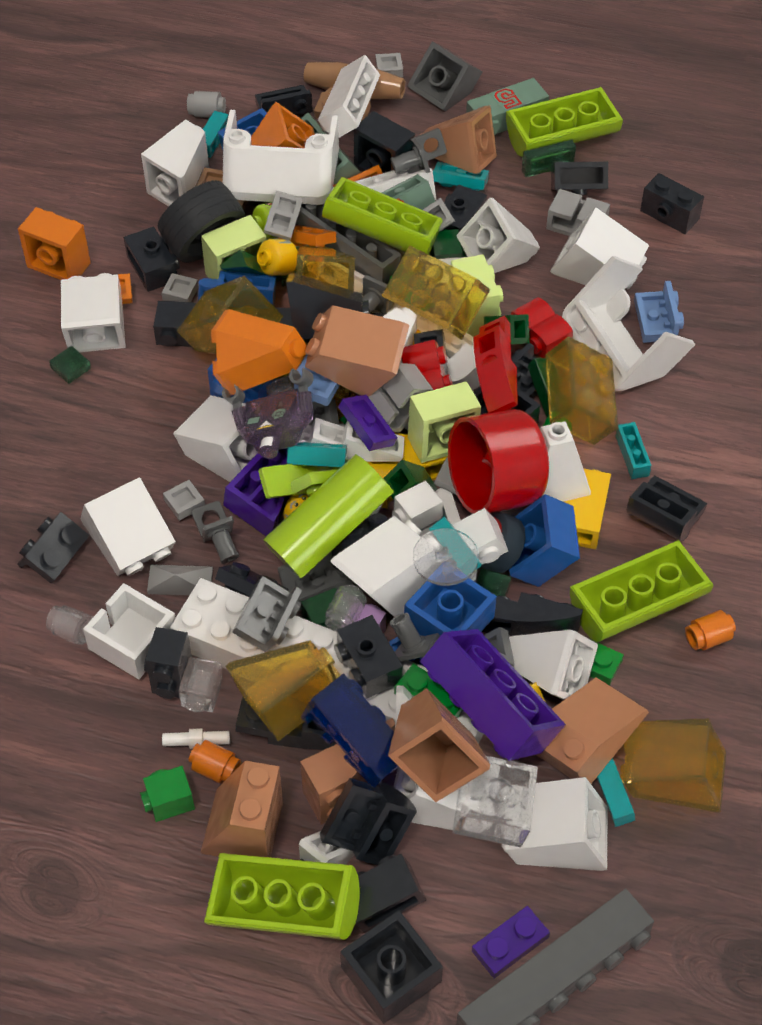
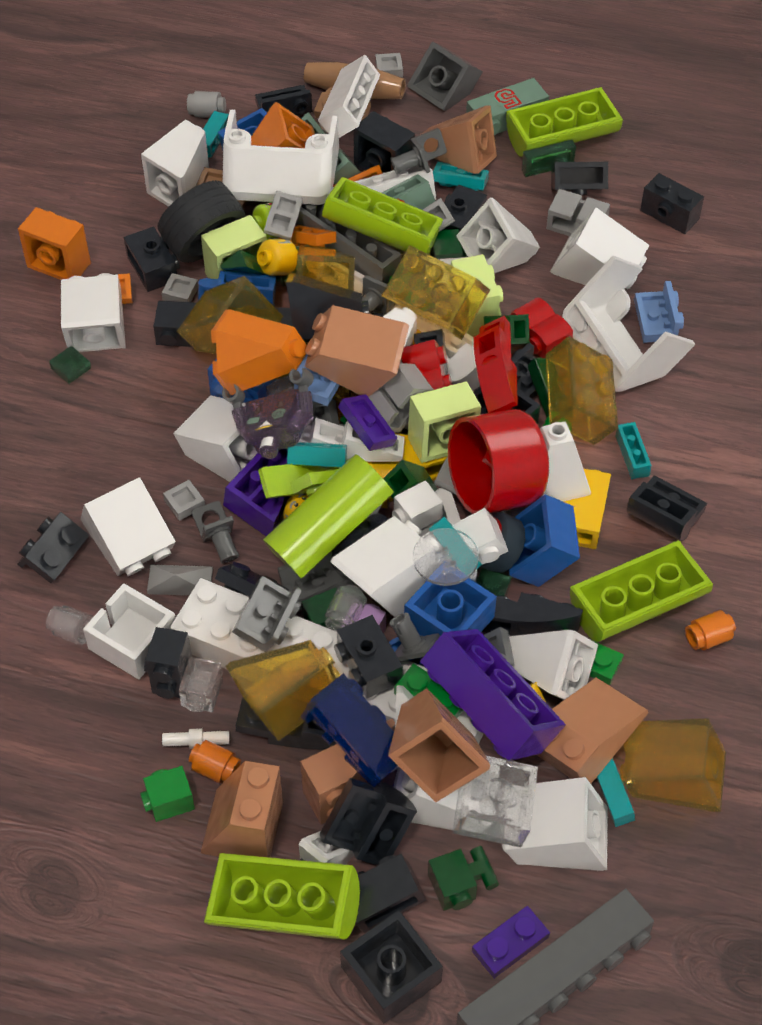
(456, 879): none -> dark green brick

